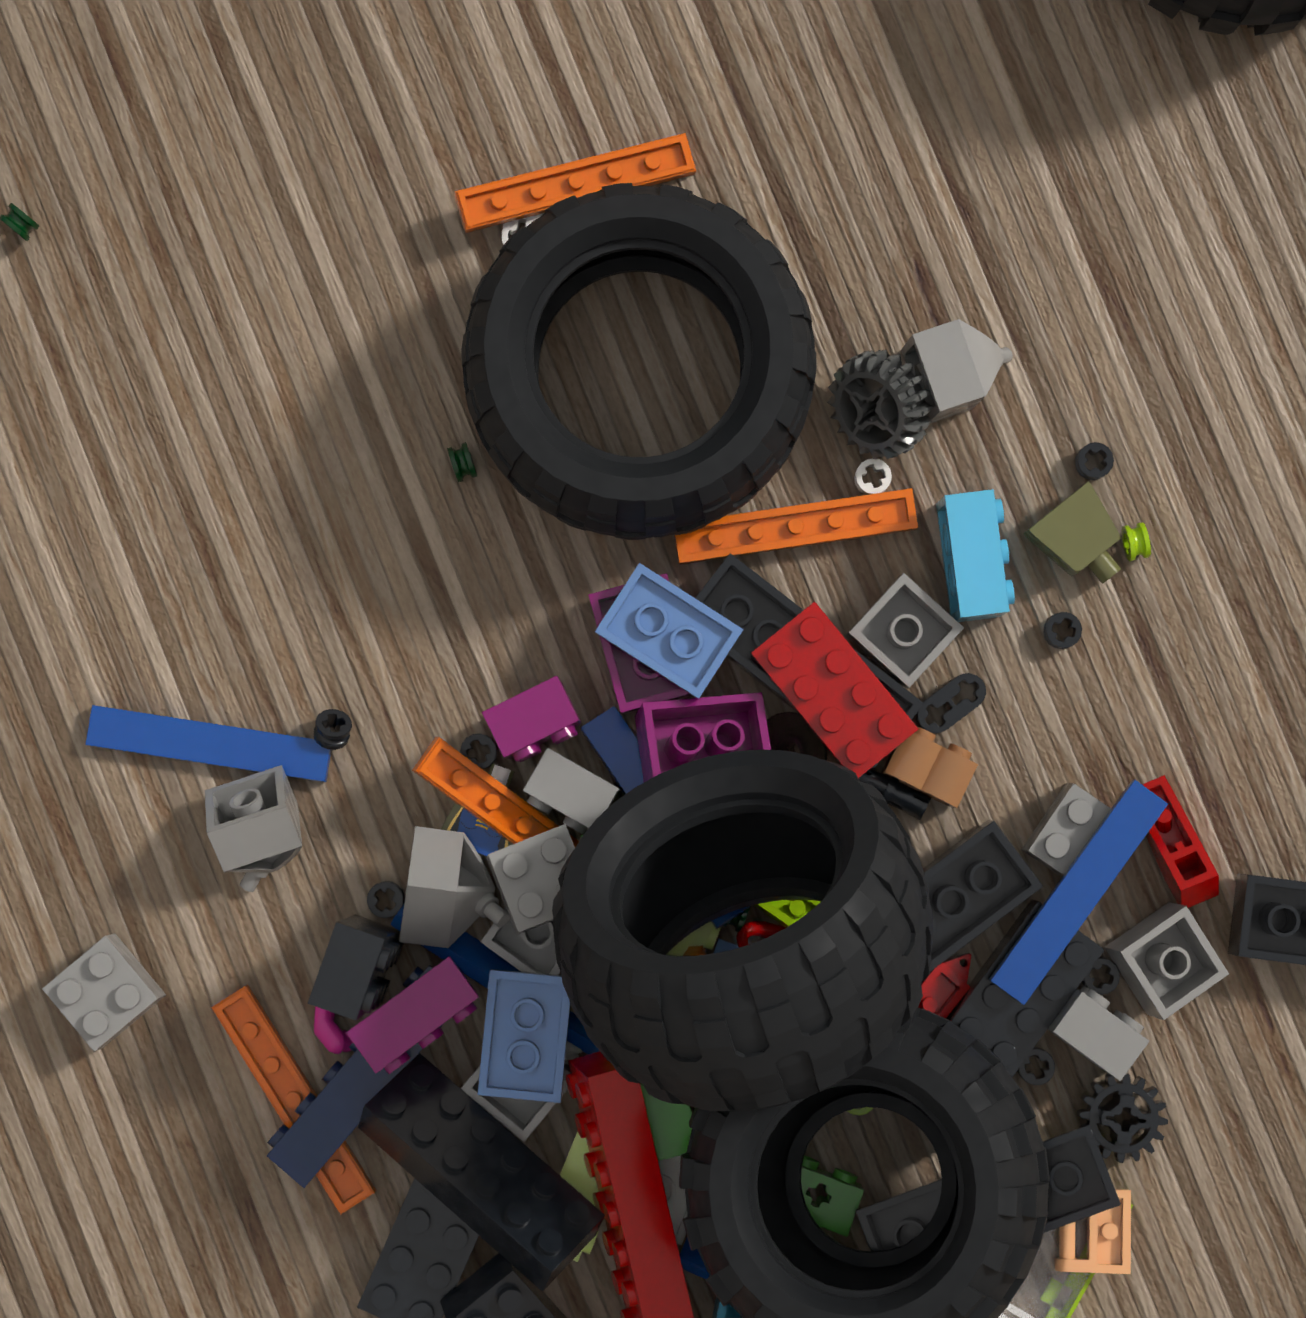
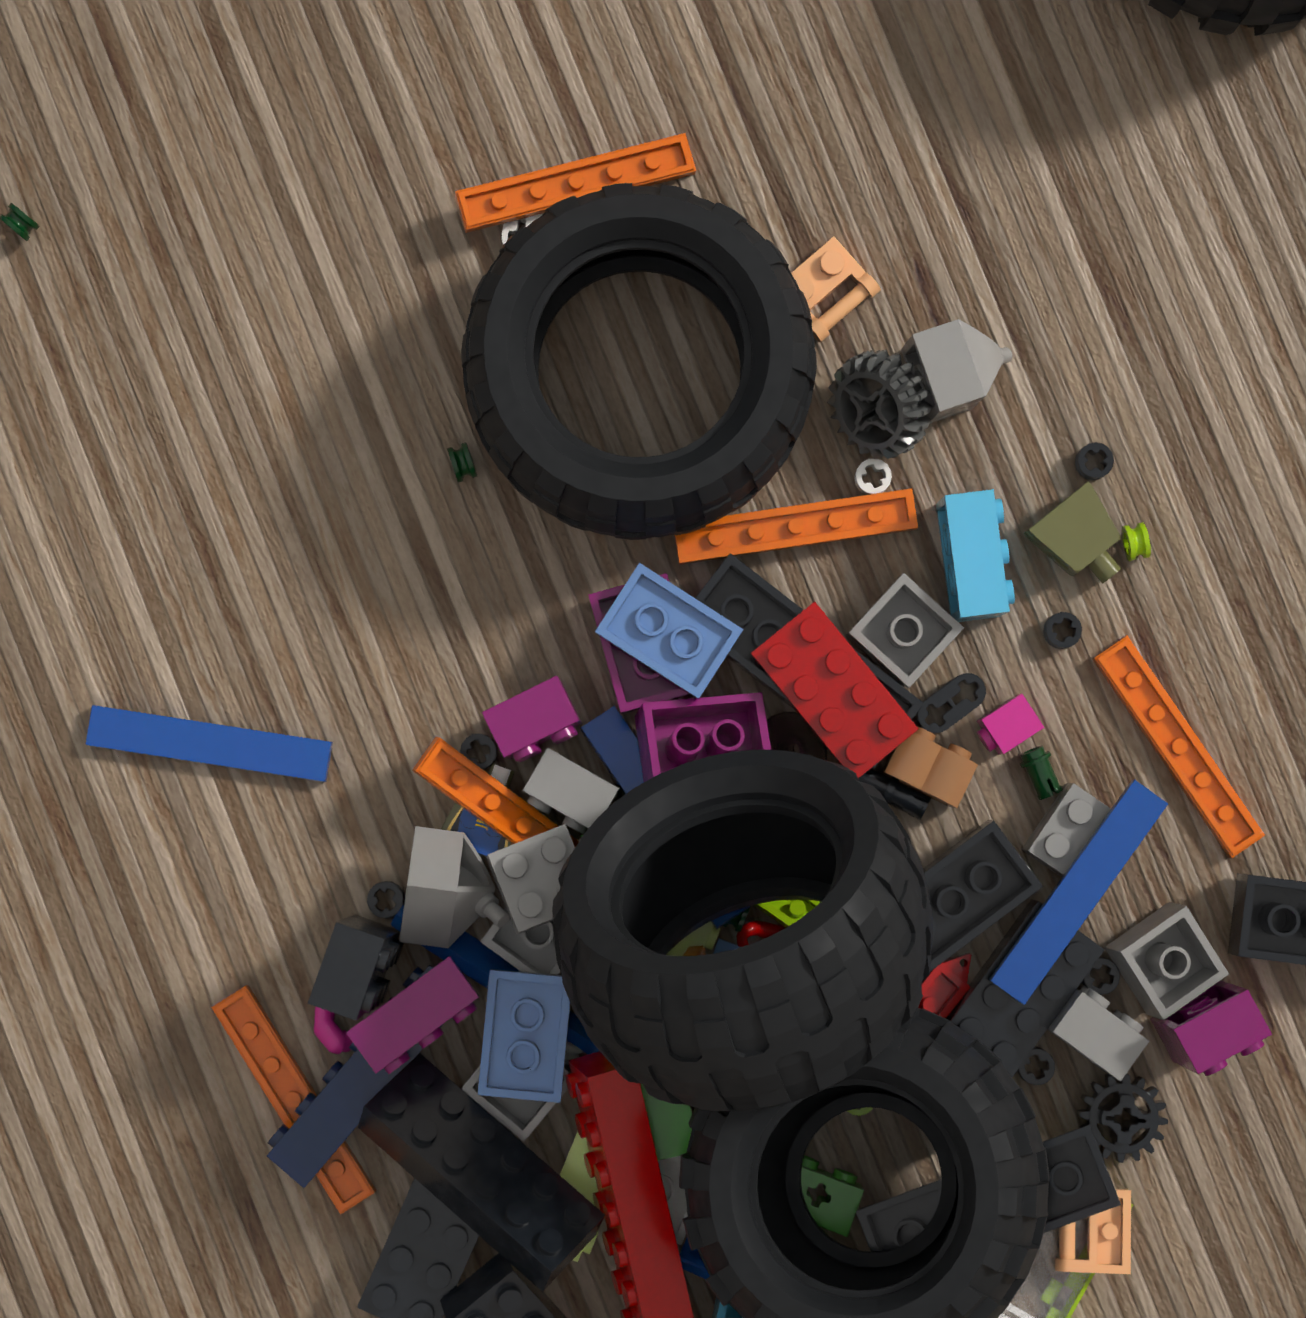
(104, 991): light grey brick -> none
(254, 824): light grey piece -> none
(340, 722): black bush -> none
(826, 272): none -> light nougat plate
(1008, 725): none -> dark pink brick
(1041, 772): none -> dark green pin
(1178, 747): none -> orange tile
(1180, 851): red slope -> none
(1213, 1029): none -> magenta brick

